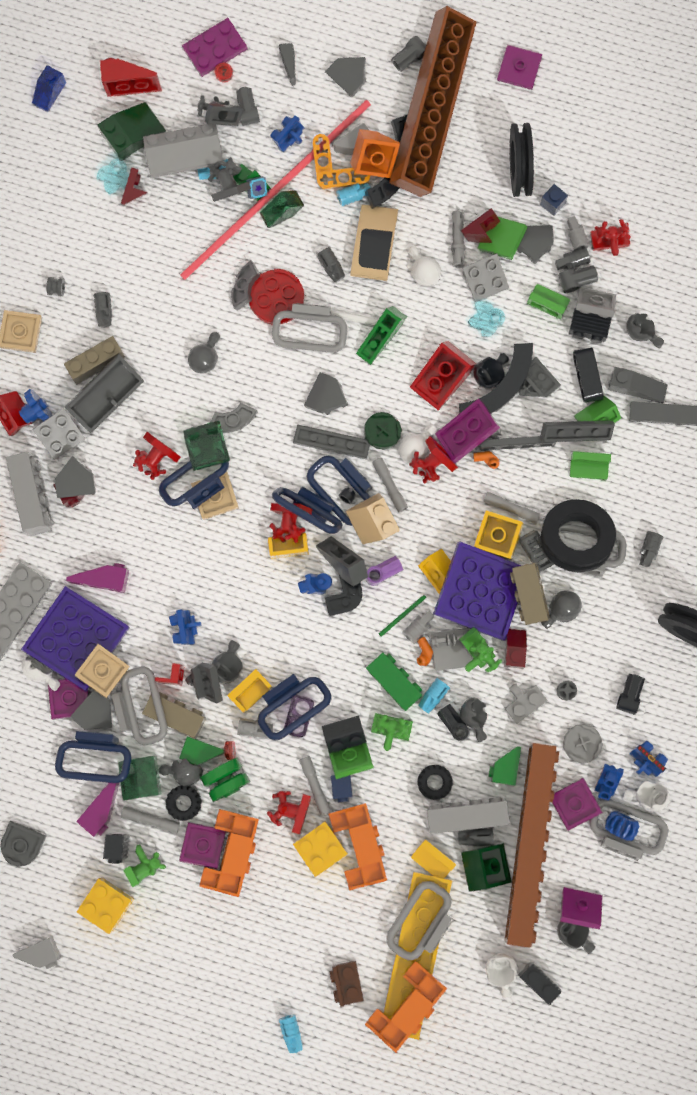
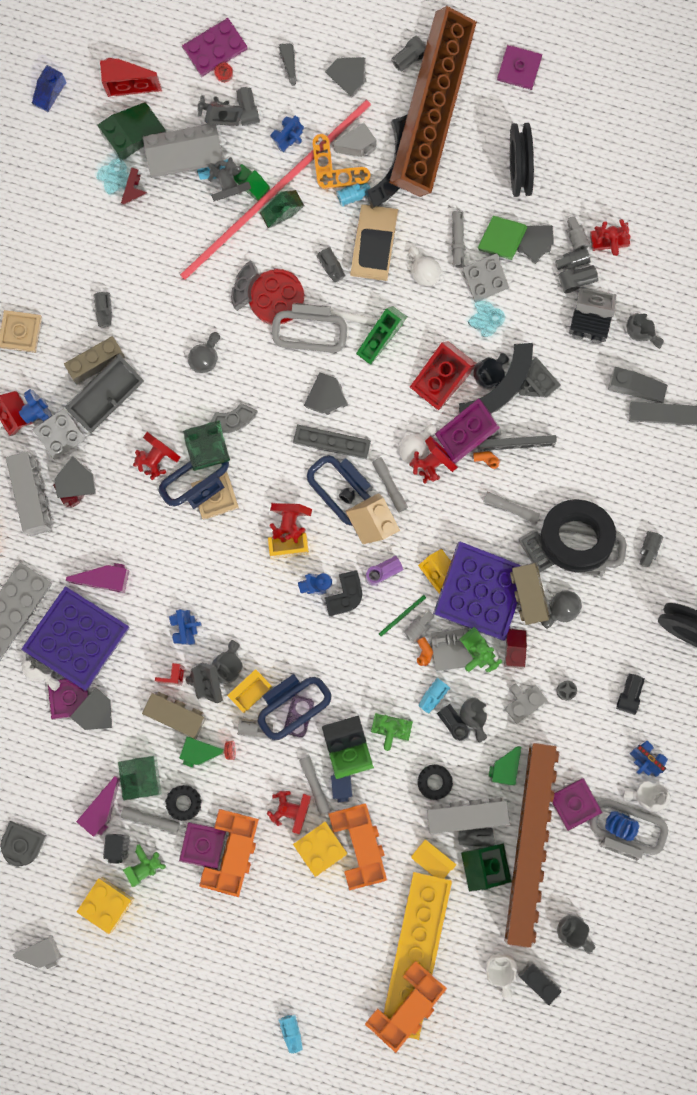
(55, 286): dark grey wheel -> none
(98, 742): dark blue bar -> none
(102, 671): tan plate -> none
(125, 710): light grey bar -> none
(183, 772): dark grey hair -> none
(226, 782): green wheel -> none
(258, 187): sand blue tile -> none
(320, 508): dark blue bar -> none
(344, 561): dark grey slope -> none
(347, 983): reddish brown bracket -> none
(374, 154): orange slope -> none
(382, 430): dark green tile -> none
(394, 681): green brick -> none
(434, 932): light grey bar -> none
(477, 229): dark red slope -> none
(499, 535): yellow brick -> none
(548, 301): bright green panel -> none
(554, 199): dark blue brick -> none
(577, 431): dark grey tile -> none
(581, 908): magenta plate -> none
(582, 743): light grey tile -> none
(588, 375): black beam -> none
(589, 465): bright green panel -> none
(599, 411): bright green panel -> none
(608, 781): blue hips -> none

